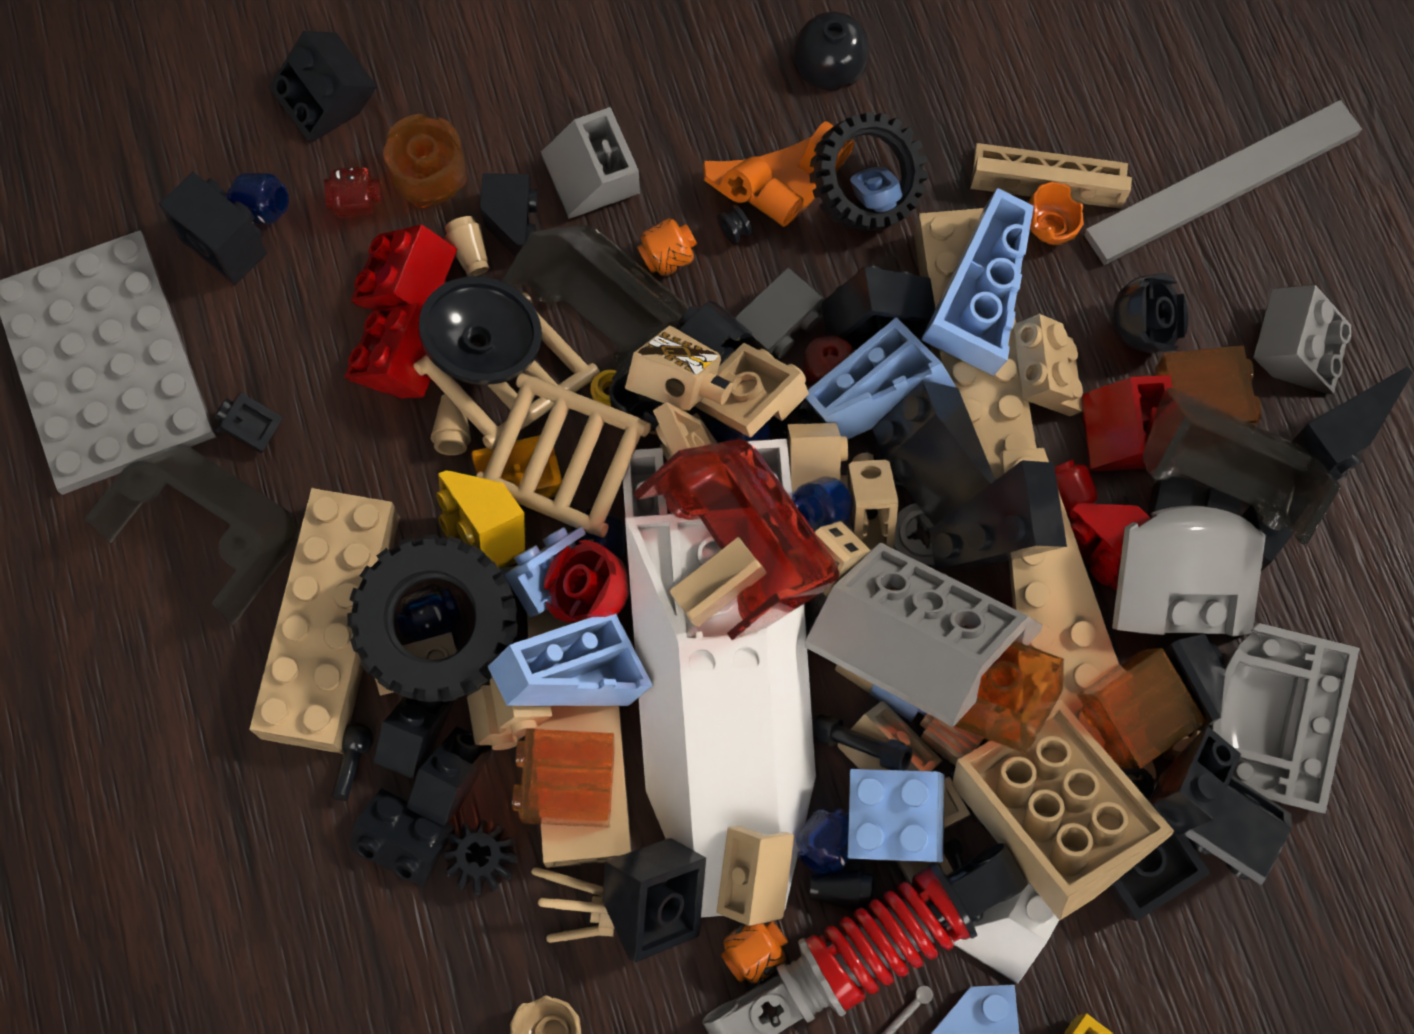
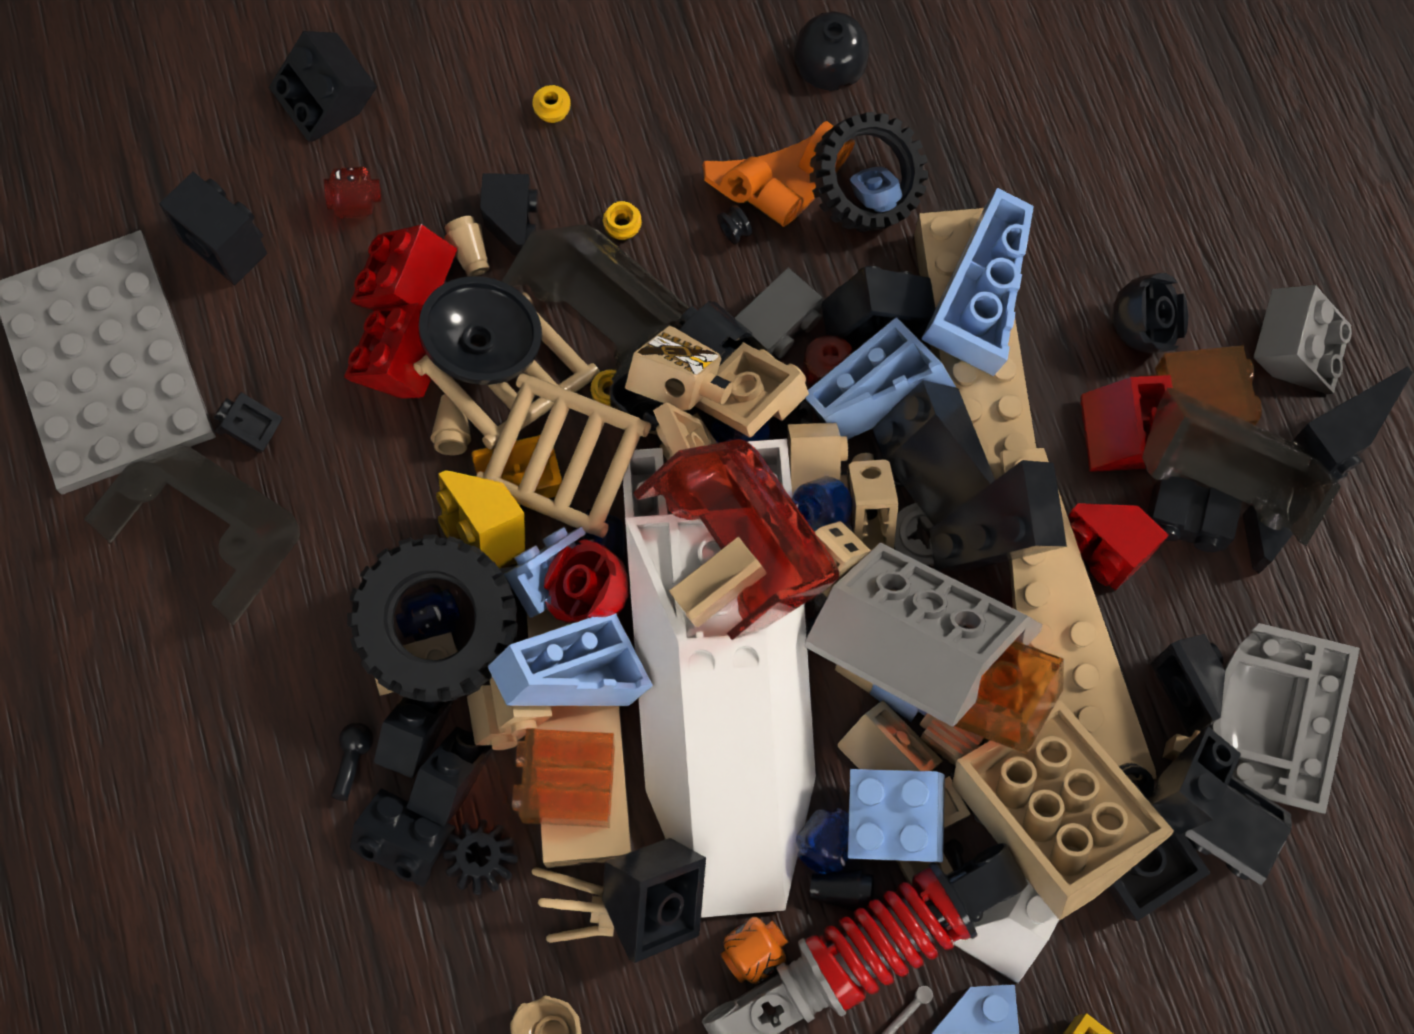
(261, 195): clear blue head -> none
(311, 663): tan brick -> none
(425, 159): clear orange brick -> none
(554, 112): none -> yellow plate
(591, 164): light grey slope -> none
(619, 211): none -> yellow plate
(667, 247): orange head -> none
(754, 875): tan panel -> none
(892, 754): black bar -> none
(1023, 178): tan fence -> none
(1048, 365): tan plate -> none
(1055, 214): orange hair -> none
(1075, 485): red head -> none
(1141, 709): clear orange brick -> none
(1189, 573): light grey slope -> none
(1222, 182): light grey tile -> none

